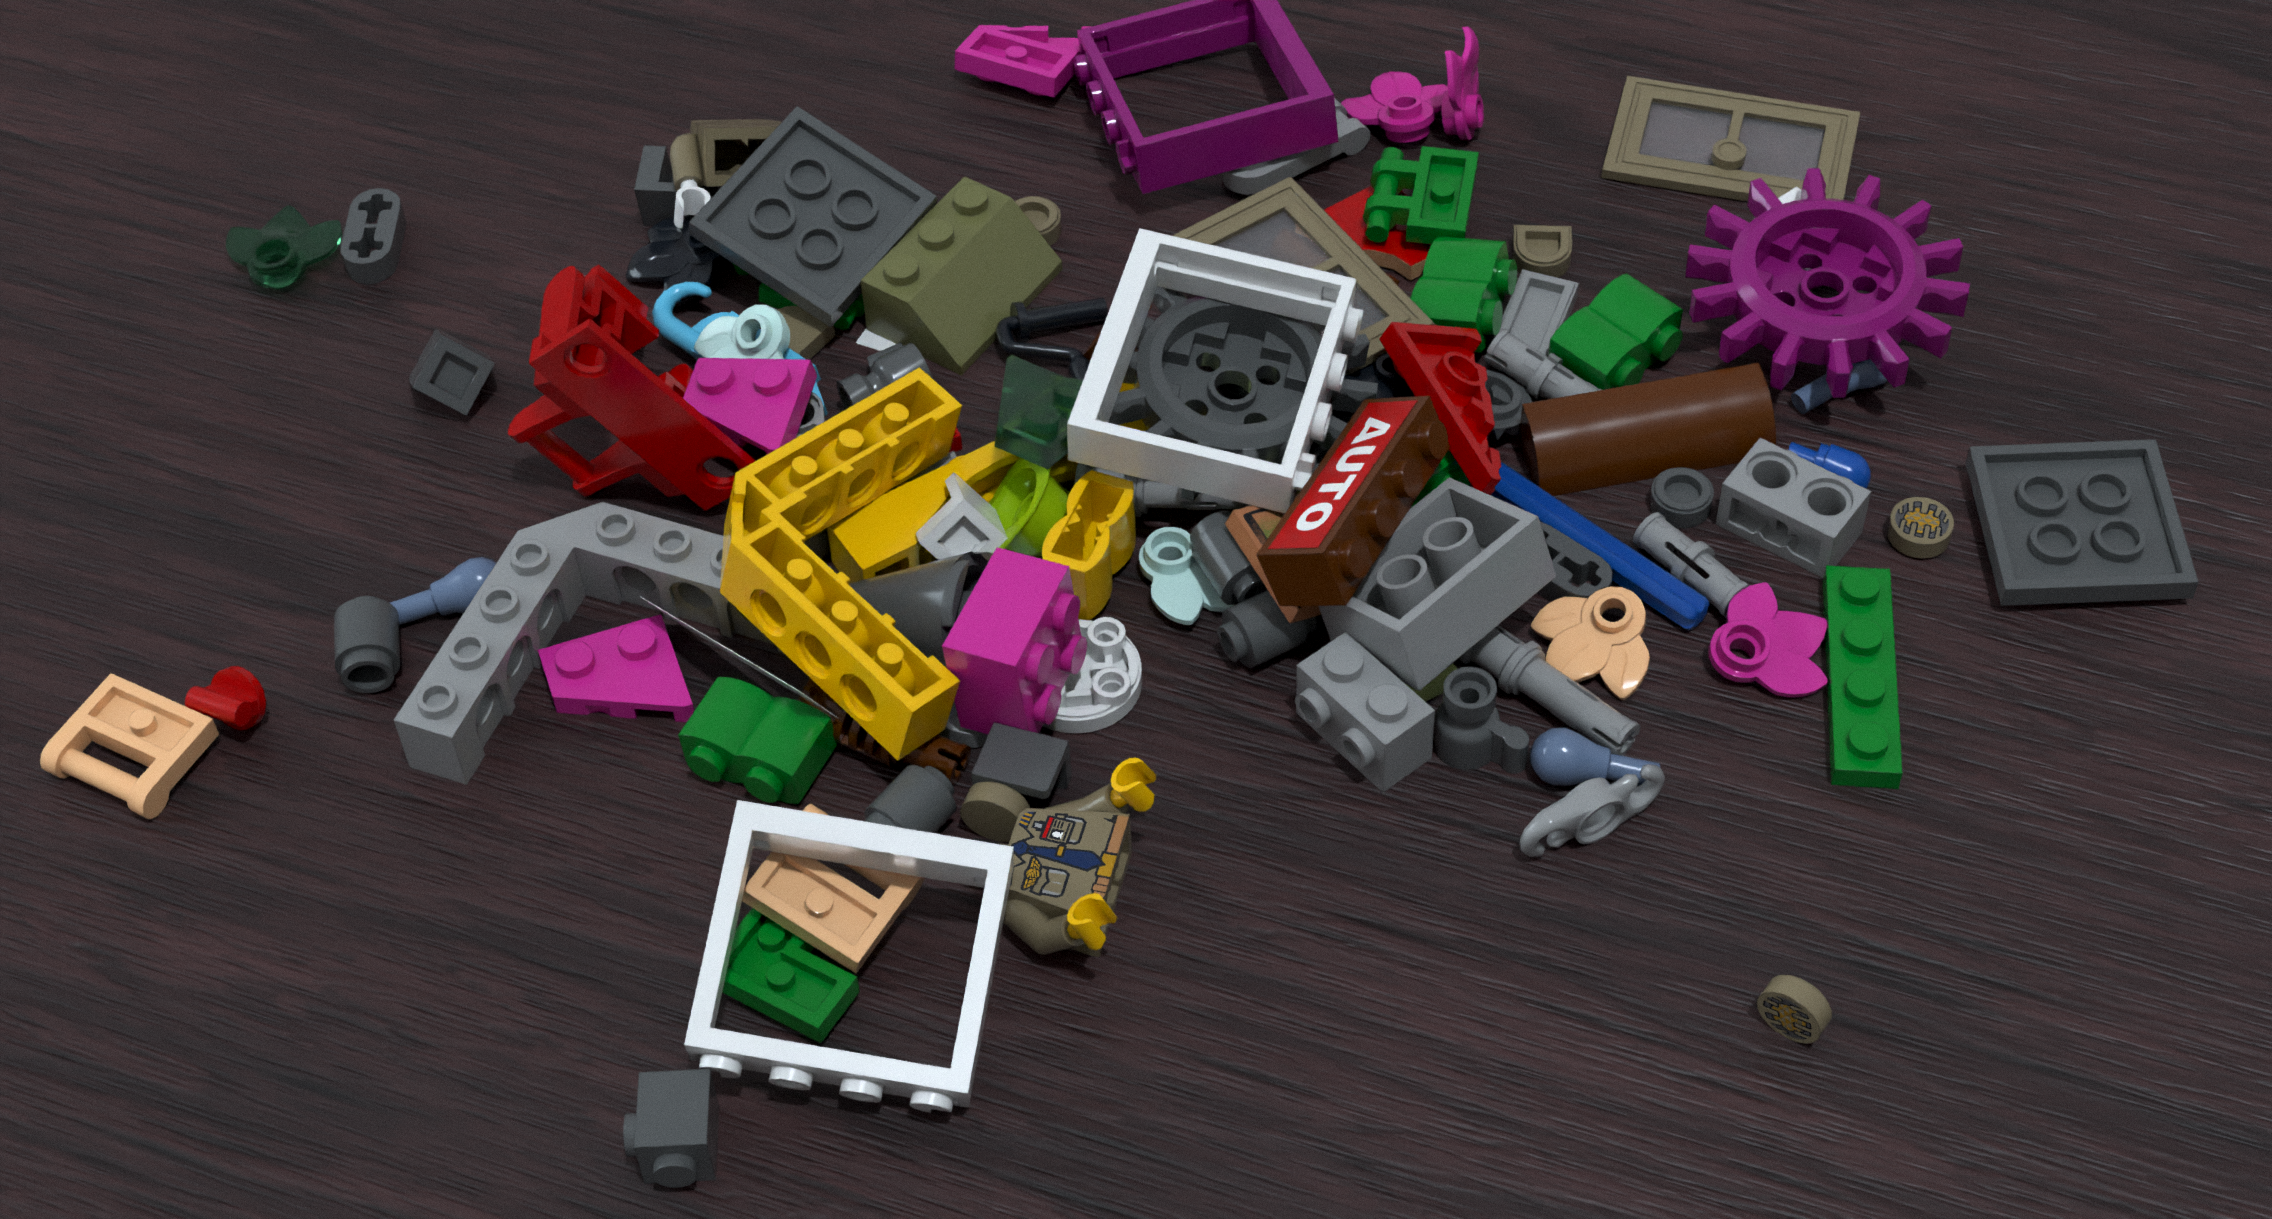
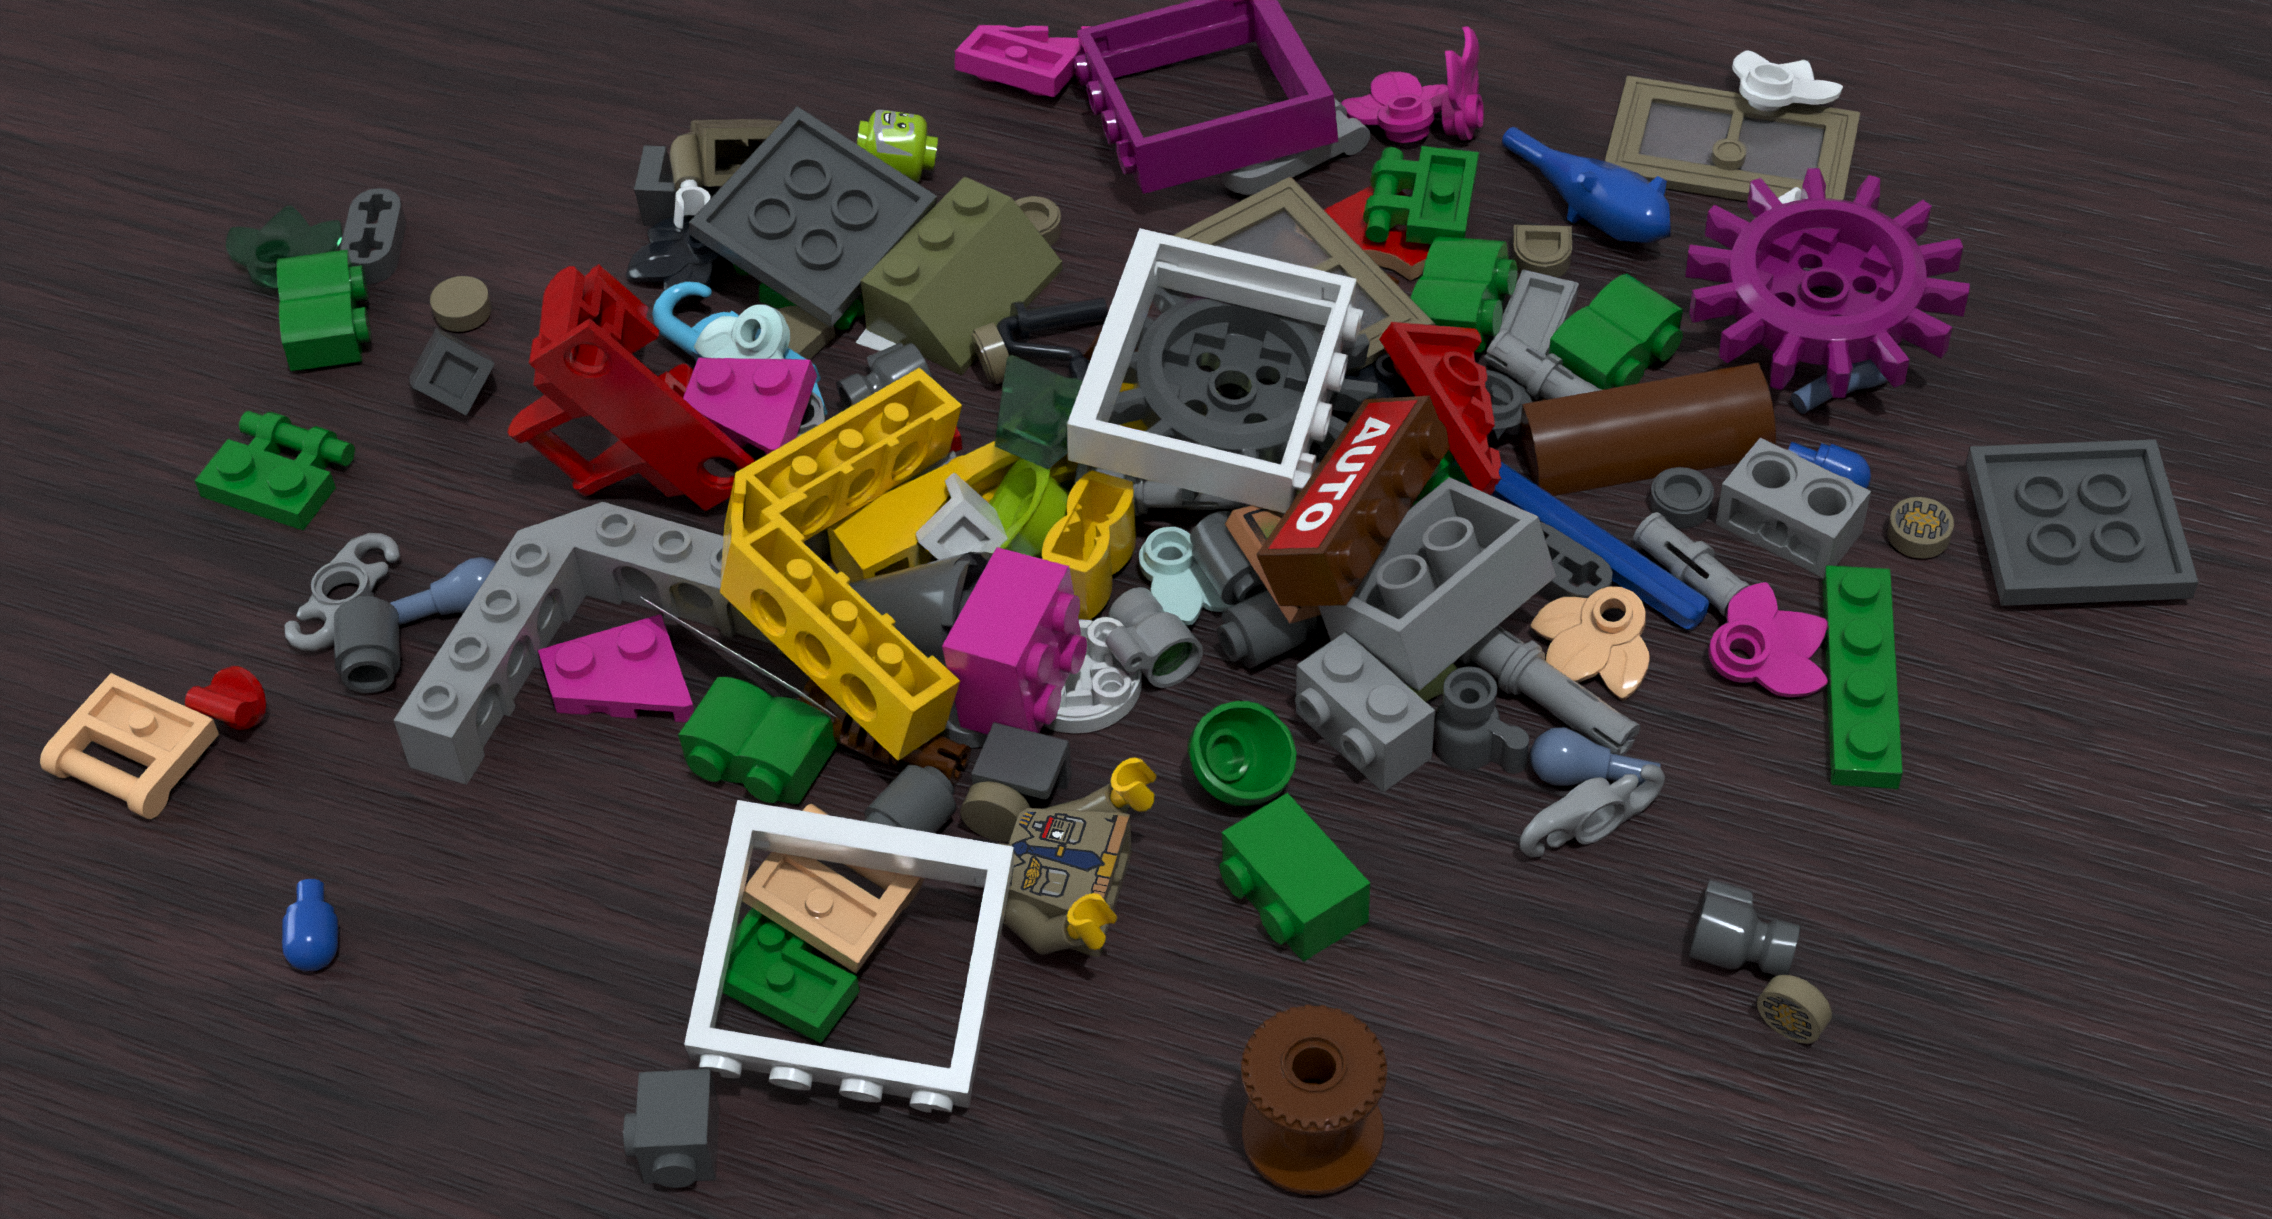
(271, 485): none -> green plate
(310, 928): none -> blue cylinder
(322, 310): none -> green brick
(342, 569): none -> light grey piece
(460, 303): none -> dark tan tile
(899, 141): none -> lime head
(990, 352): none -> dark tan tile
(1152, 639): none -> light grey piece
(1242, 753): none -> green piece
(1294, 877): none -> green brick
(1313, 1099): none -> reddish brown hose
(1600, 191): none -> blue piece
(1732, 933): none -> dark grey piece
(1777, 85): none -> white plate

